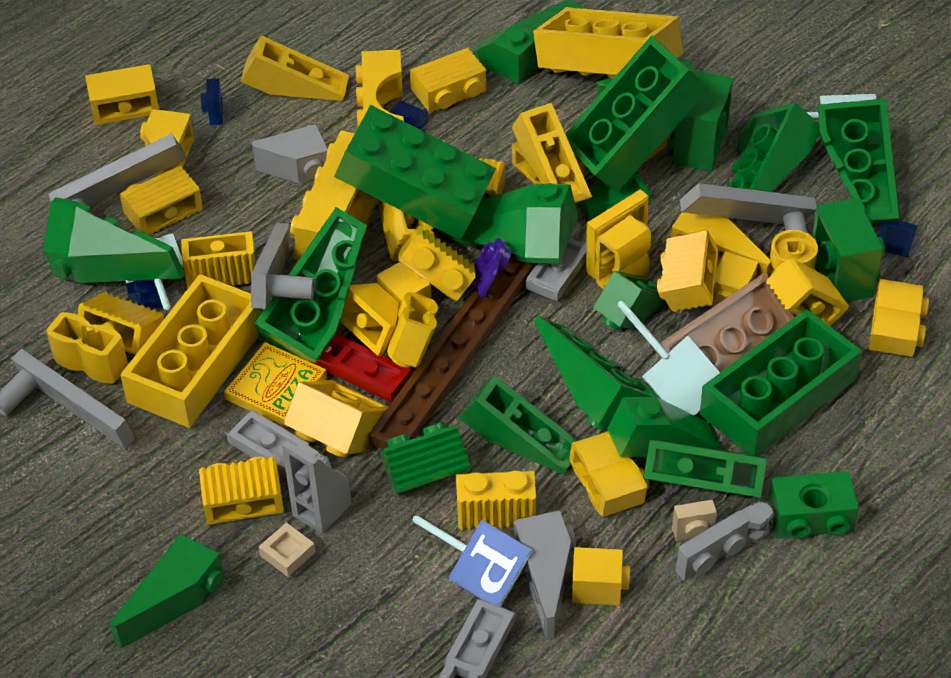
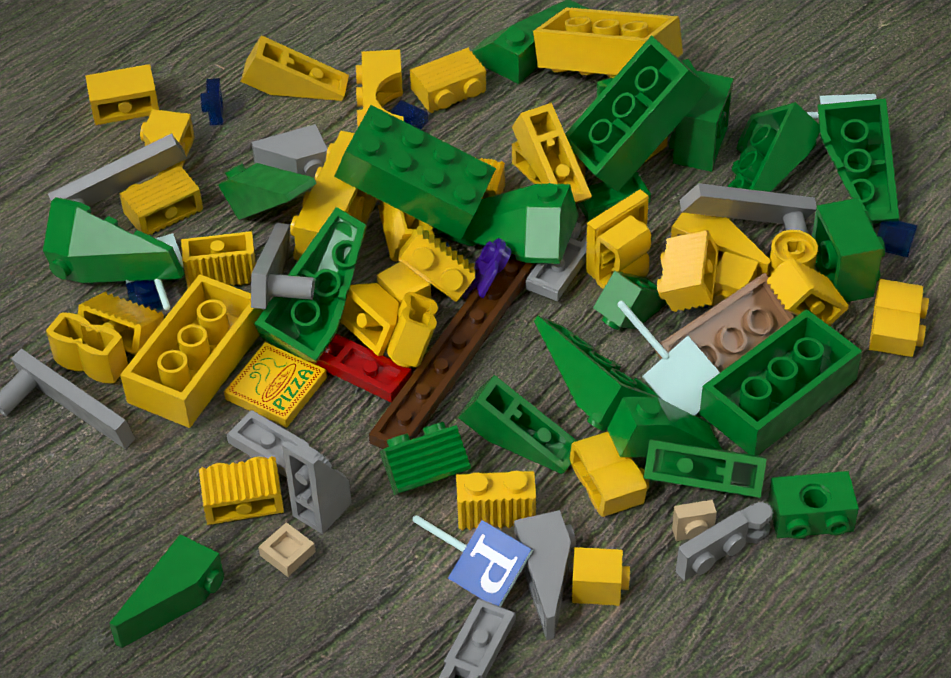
(261, 188): none -> green wedge
(333, 416): yellow slope -> none

